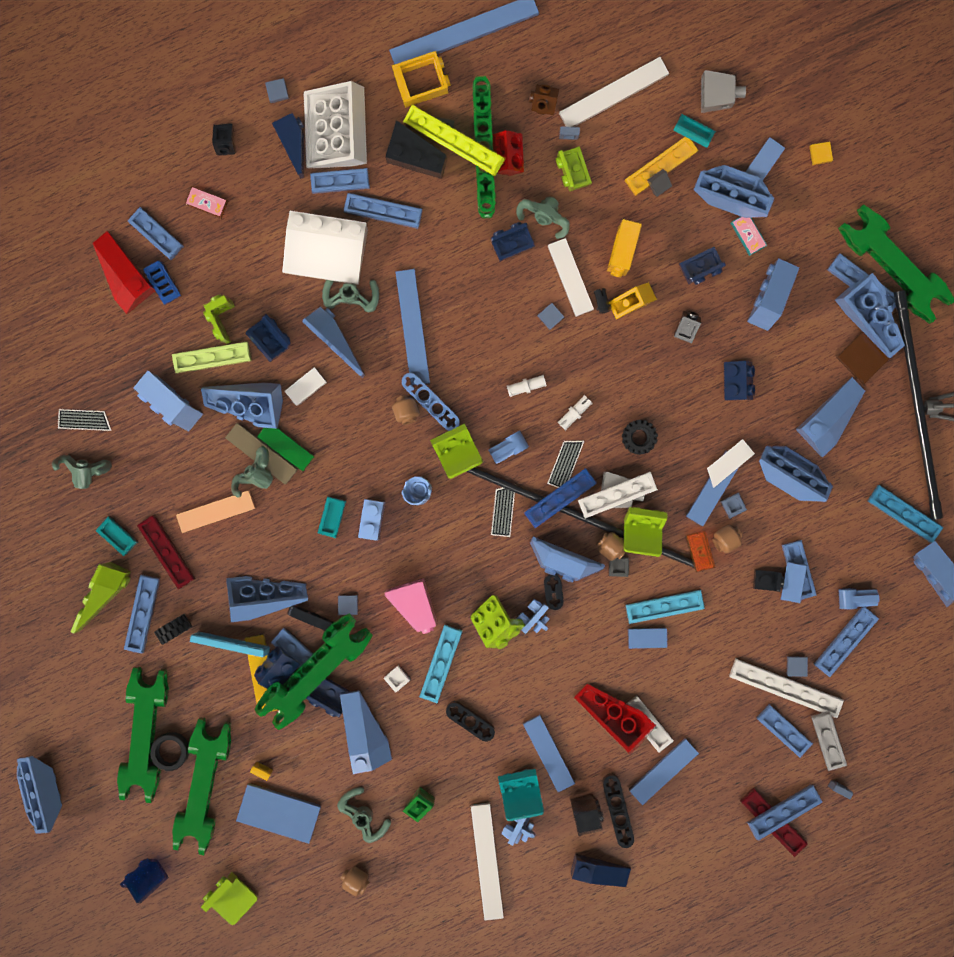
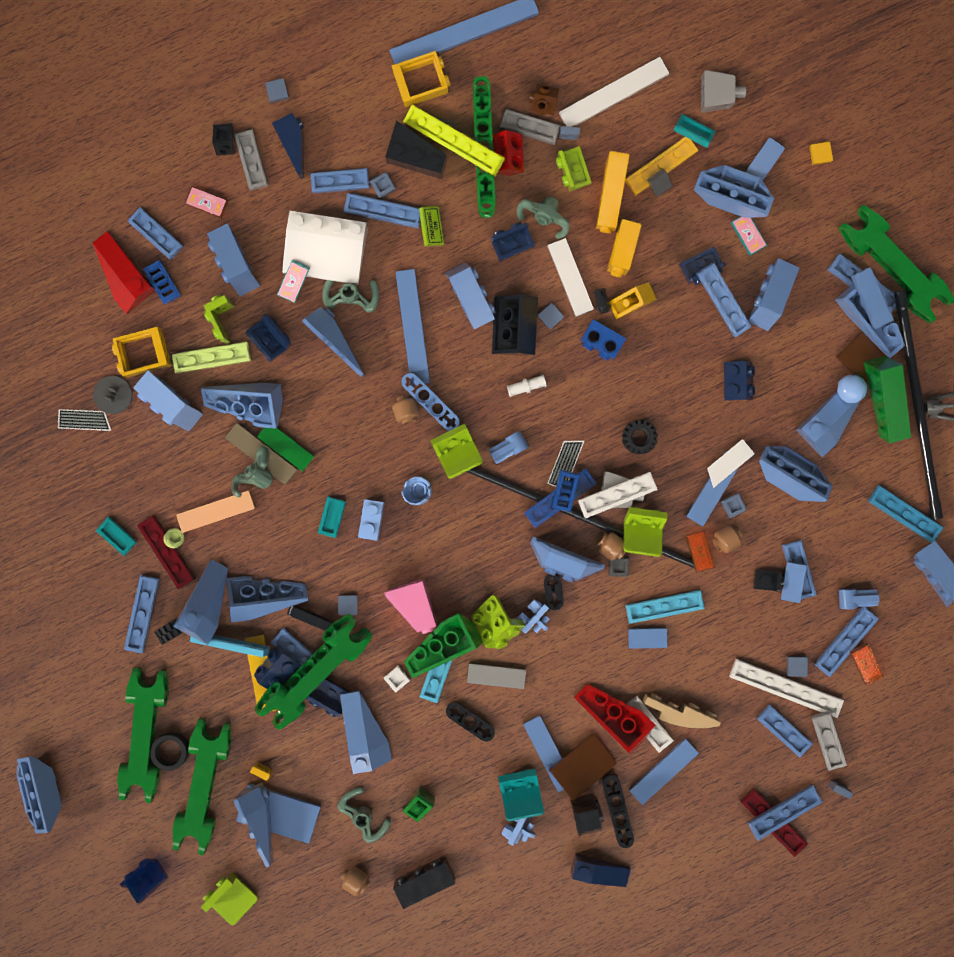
(82, 470): sand green piece -> none
(104, 586): lime wedge -> none
(112, 395): none -> dark grey piece
(160, 348): none -> yellow window
(173, 538): none -> yellowish green tile
(204, 605): none -> medium blue wedge
(232, 260): none -> medium blue wedge
(251, 160): none -> light grey tile
(254, 809): none -> medium blue wedge
(293, 281): none -> bright pink tile
(305, 386): white tile -> none
(335, 126): white slope -> none
(382, 185): none -> sand blue tile
(424, 882): none -> black brick
(431, 226): none -> lime tile
(448, 641): none -> green wedge
(471, 295): none -> medium blue wedge
(487, 861): white tile -> none
(496, 676): none -> light grey tile
(503, 512): sticker -> none
(515, 325): none -> black slope
(530, 126): none -> light grey tile
(563, 473): none -> blue slope
(574, 412): white pin -> none
(582, 766): none -> reddish brown tile
(605, 335): none -> blue brick
(612, 191): none -> yellow slope
(687, 716): none -> tan slope
(688, 326): bracket -> none
(723, 300): none -> medium blue tile
(852, 388): none -> light blue hair
(866, 664): none -> clear orange tile
(872, 298): none -> medium blue tile
(888, 398): none -> green wedge

